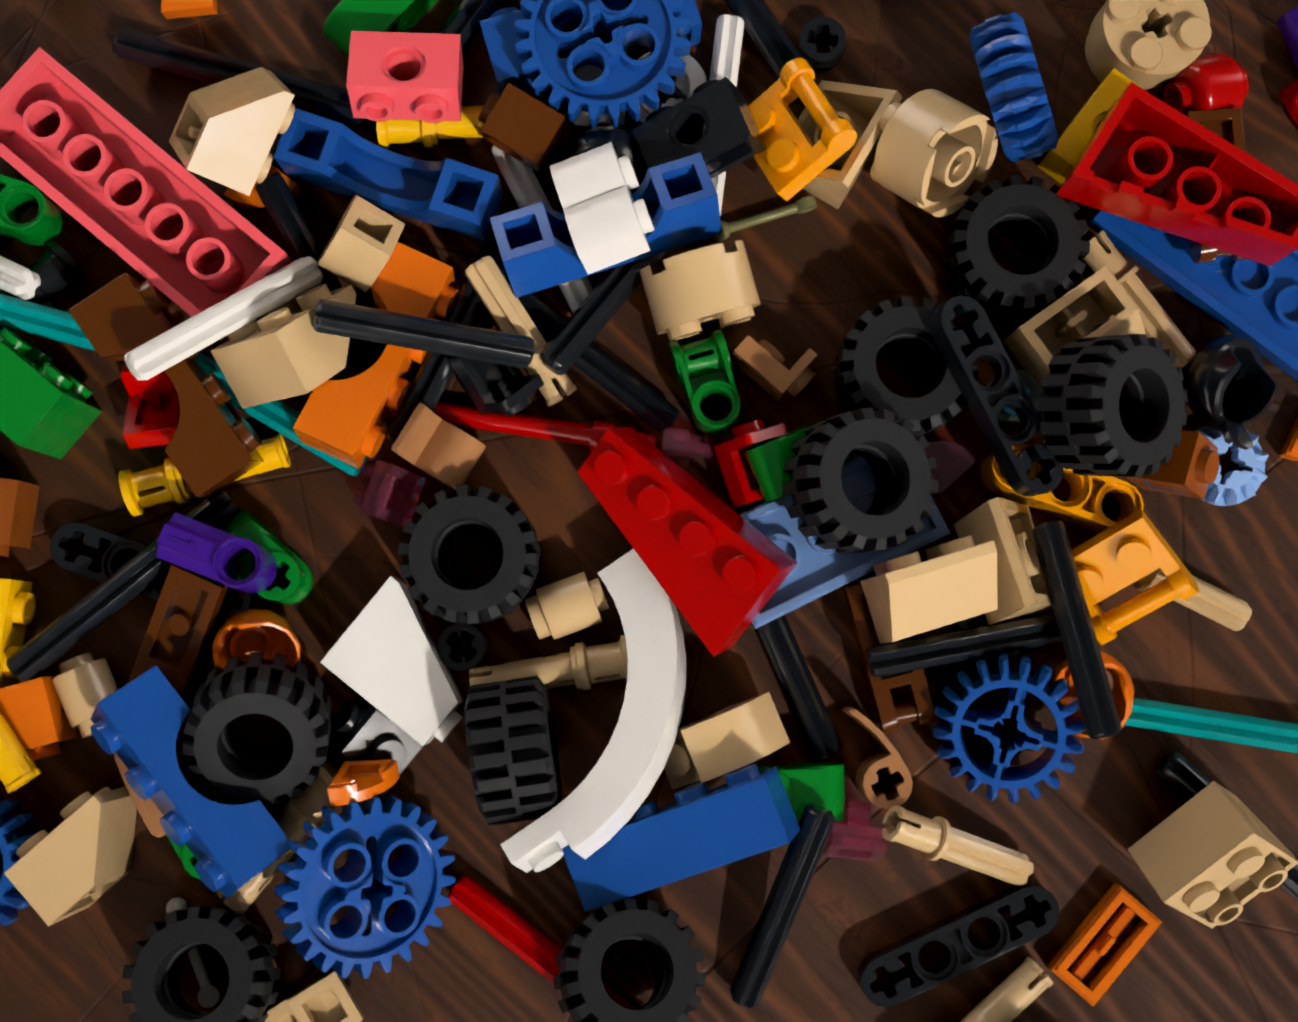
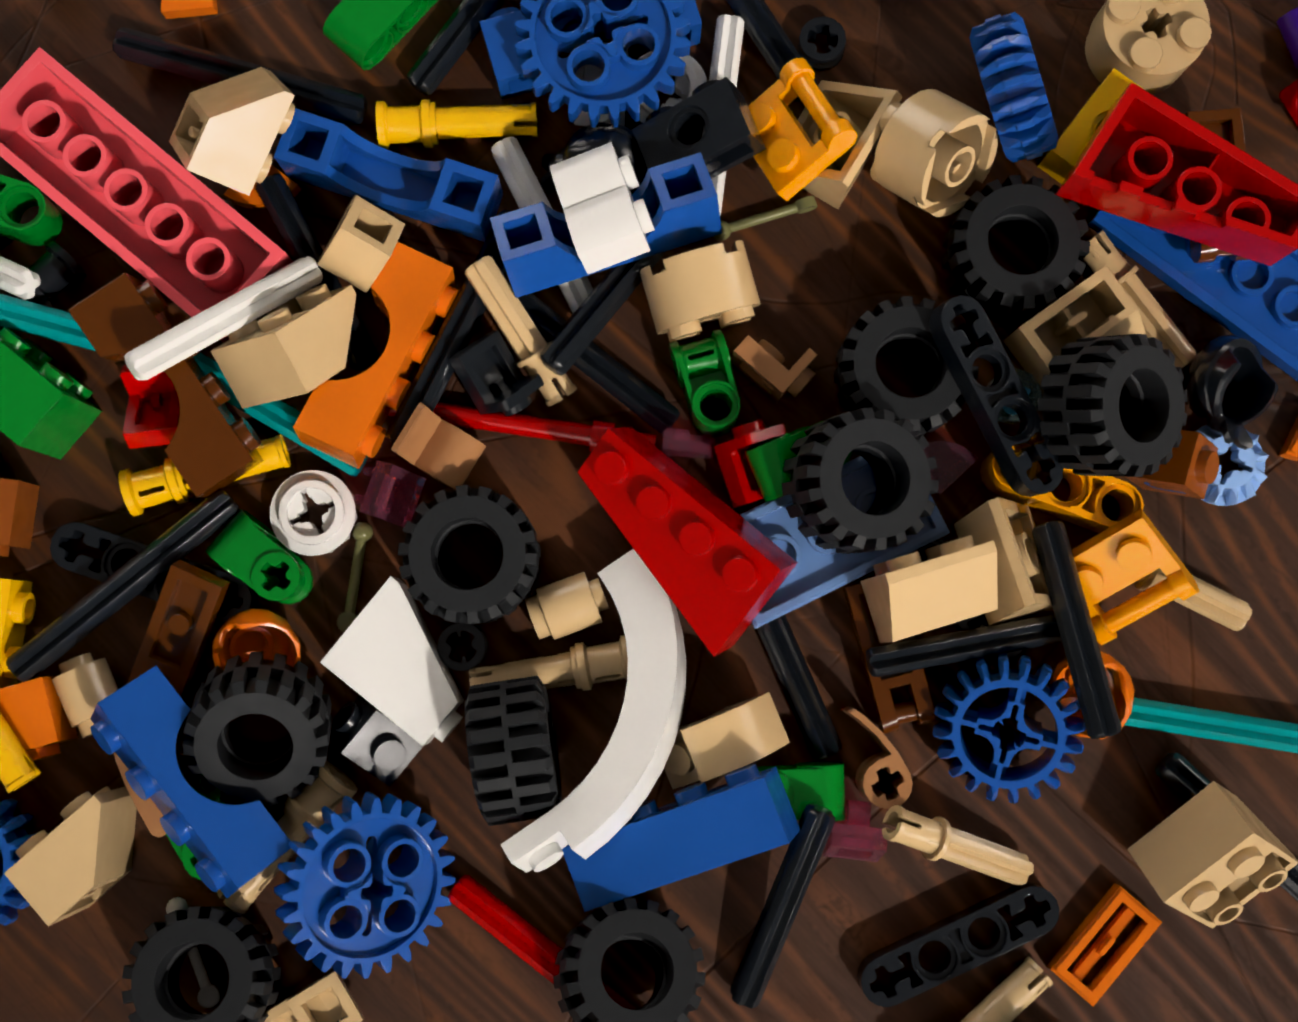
(214, 553): dark purple piece -> none
(290, 503): none -> white gear
(362, 533): none -> olive hinge
(362, 780): orange tile -> none
(405, 76): coral brick -> none
(422, 333): black axle -> none
(521, 126): reddish brown brick -> none
(1208, 84): red head -> none

